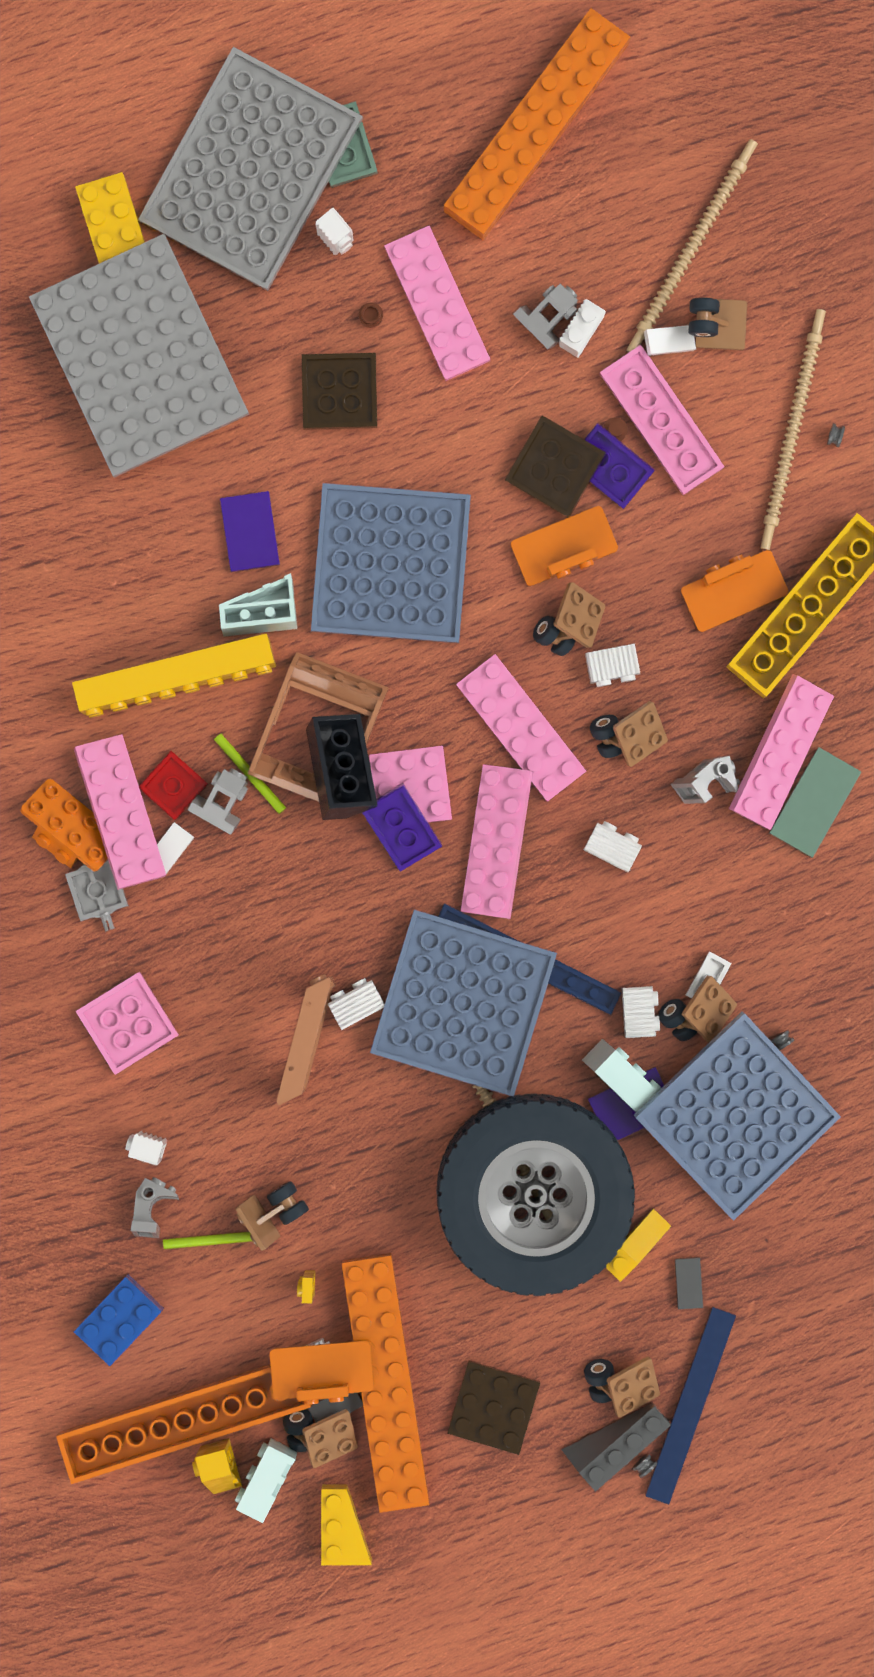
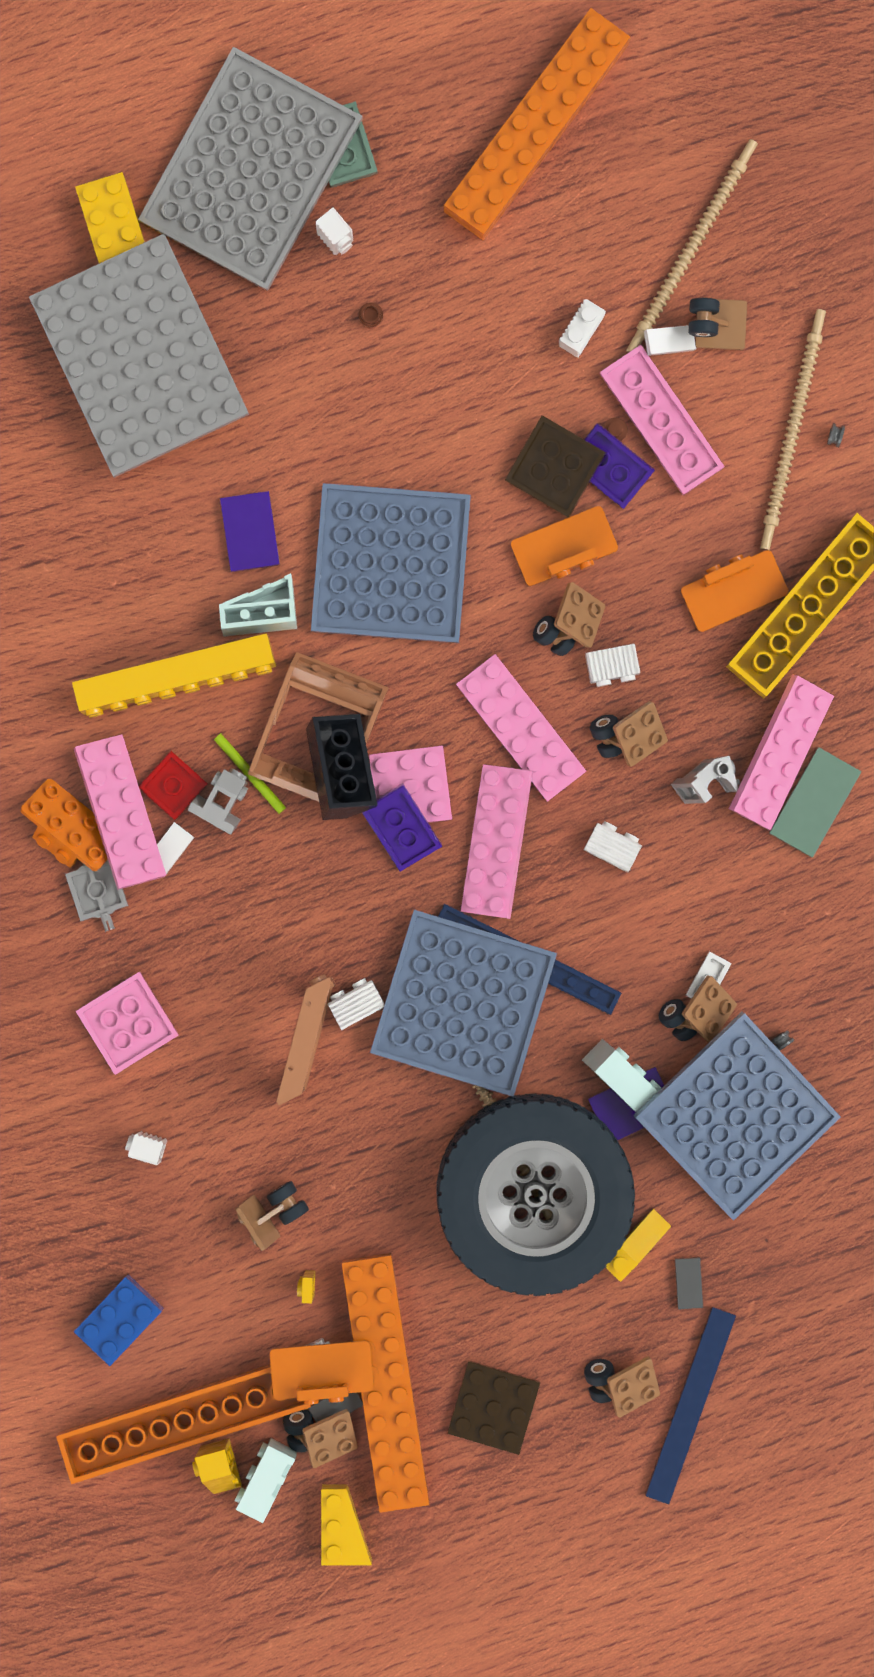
(142, 1222): light grey tile -> none
(206, 1240): lime bar -> none
(339, 391): dark brown plate -> none
(437, 303): bright pink plate -> none
(563, 300): light grey tile -> none
(614, 1446): dark grey wedge -> none
(639, 1012): white brick -> none
(644, 1465): dark grey bush -> none

